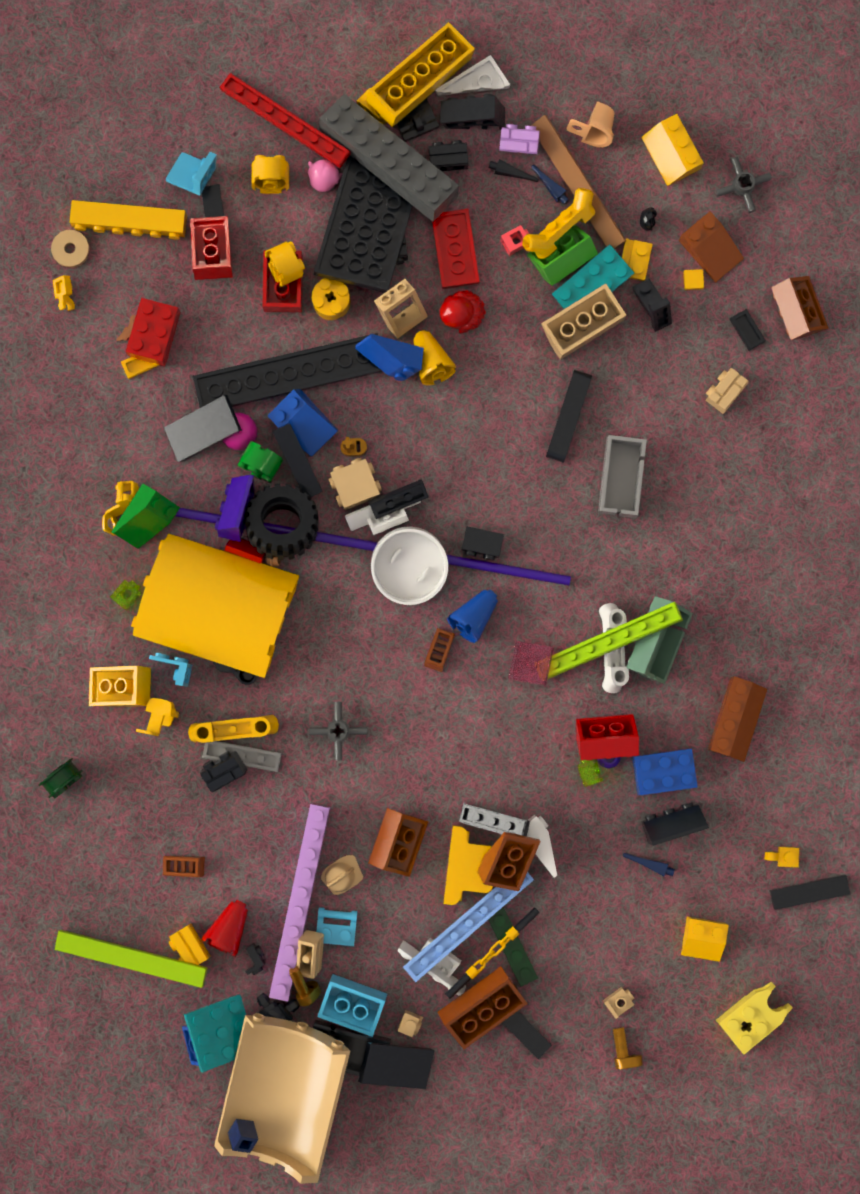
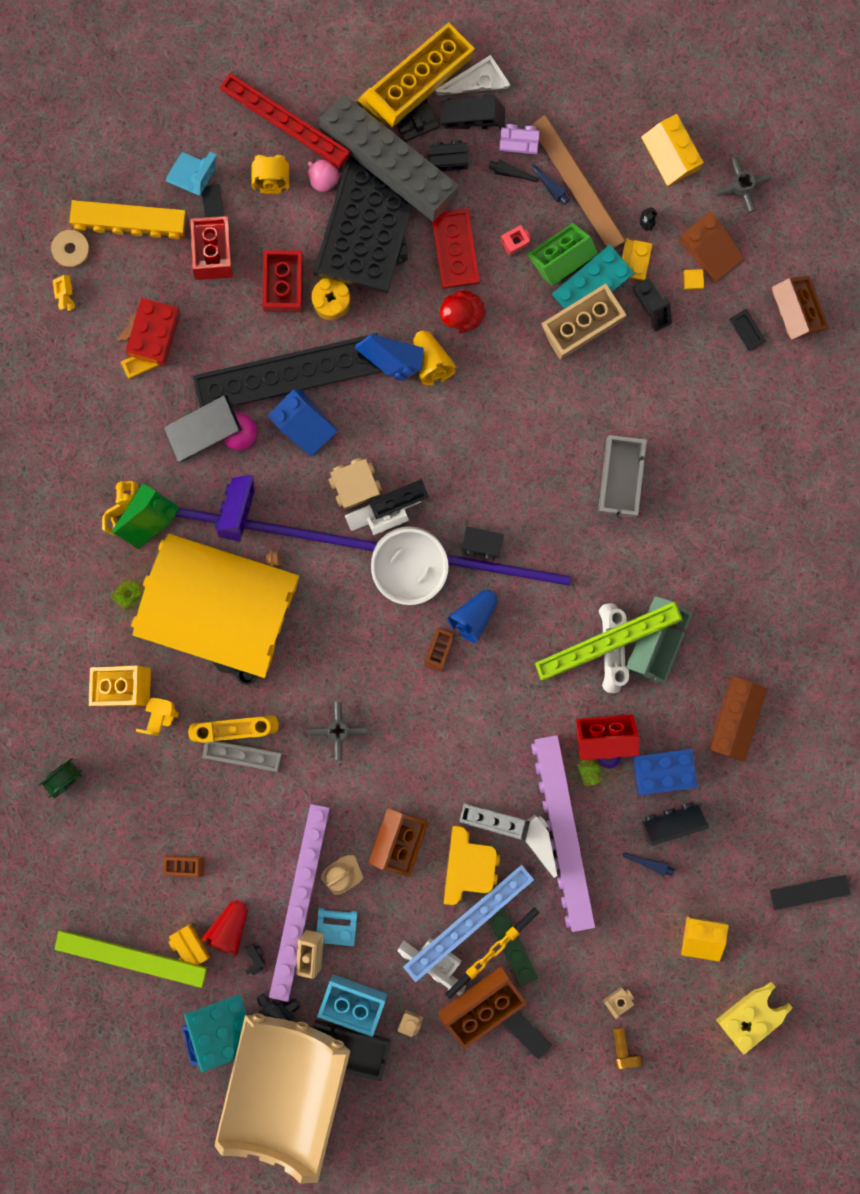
(182, 674): medium azure bracket -> none
(223, 771): black brick -> none
(243, 1135): dark blue brick -> none
(244, 550): red tile -> none
(260, 461): green brick -> none
(277, 499): black tyre -> none
(284, 263): yellow brick -> none
(297, 460): black tile -> none
(306, 992): pearl gold piece -> none
(349, 447): pearl gold piece -> none
(396, 1065): black tile -> none
(407, 318): tan window -> none
(508, 861): dark orange slope -> none
(531, 663): clear pink tile -> none
(564, 833): none -> lavender brick
(569, 416): black beam -> none
(580, 210): yellow plate -> none
(599, 128): light nougat container -> none
(727, 390): tan brick -> none
(785, 856): yellow plate -> none

